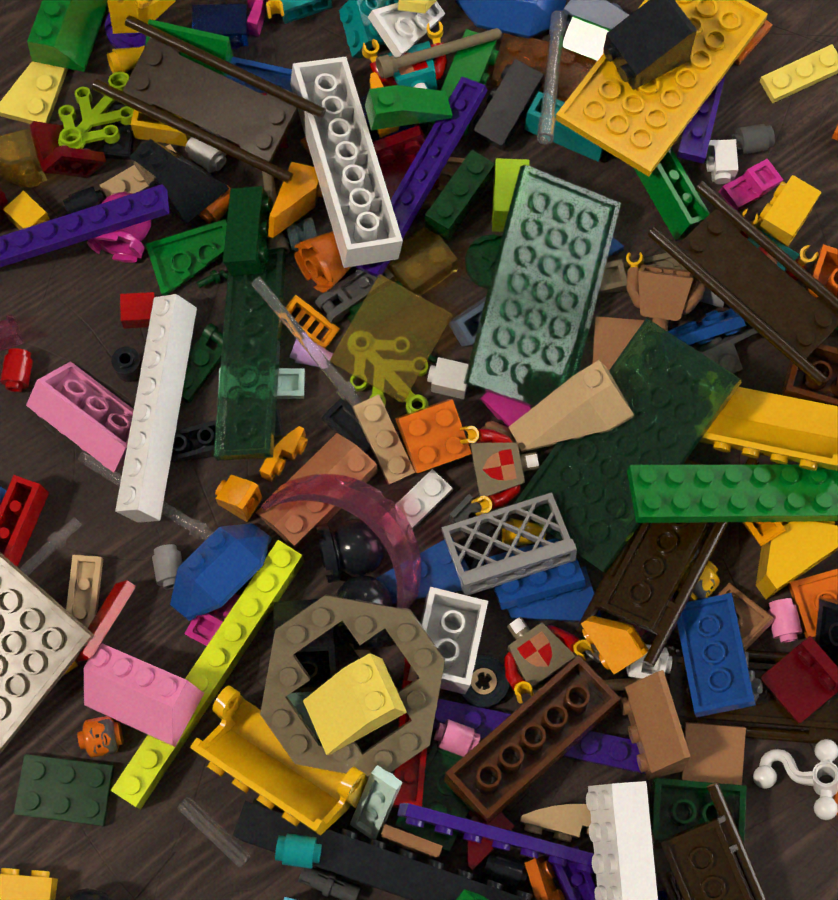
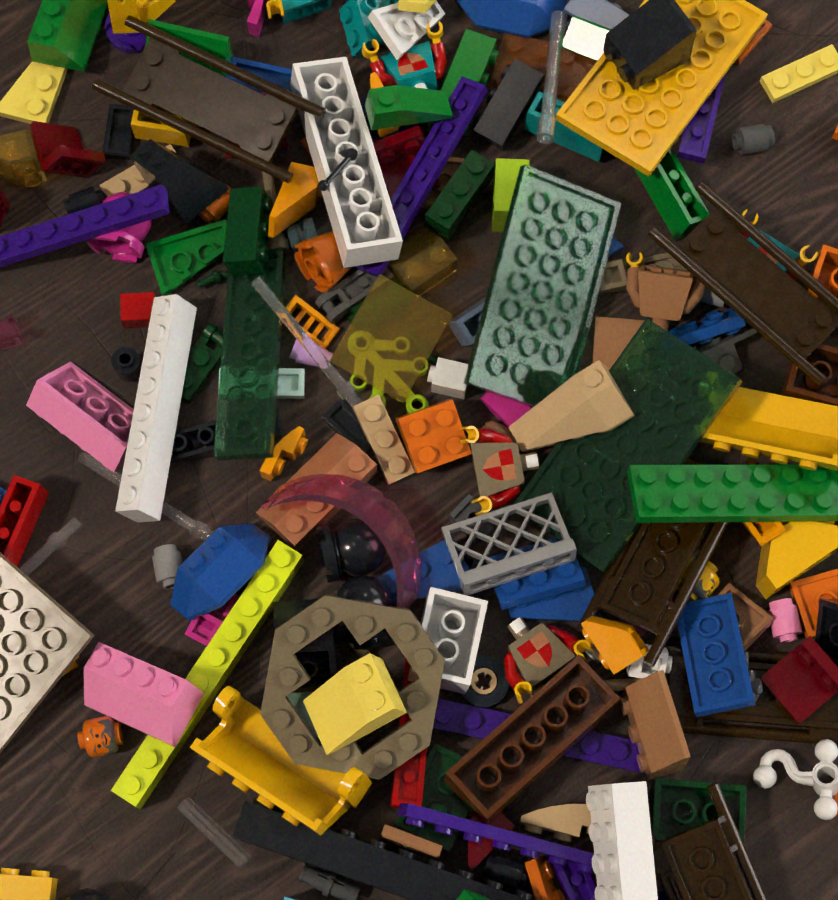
(16, 370): red brick -> none
(25, 212): yellow brick -> none
(64, 790): dark green plate -> none
(78, 136): lime plant -> none
(84, 588): tan plate -> none
(106, 617): tile -> none
(124, 58): yellow cone -> none
(205, 155): white brick -> none
(223, 20): clear blue brick -> none
(238, 496): light orange slope -> none
(298, 850): teal brick -> none
(351, 154): none -> black hinge
(376, 802): light aqua plate -> none
(389, 65): dark tan piece -> none
(424, 497): white plate -> none
(456, 737): bright pink brick -> none
(481, 259): dark green tile -> none
(508, 536): yellow cone -> none
(714, 753): medium nougat tile -> none
(722, 160): white brick -> none
(751, 185): dark pink slope -> none
(788, 210): yellow brick -> none

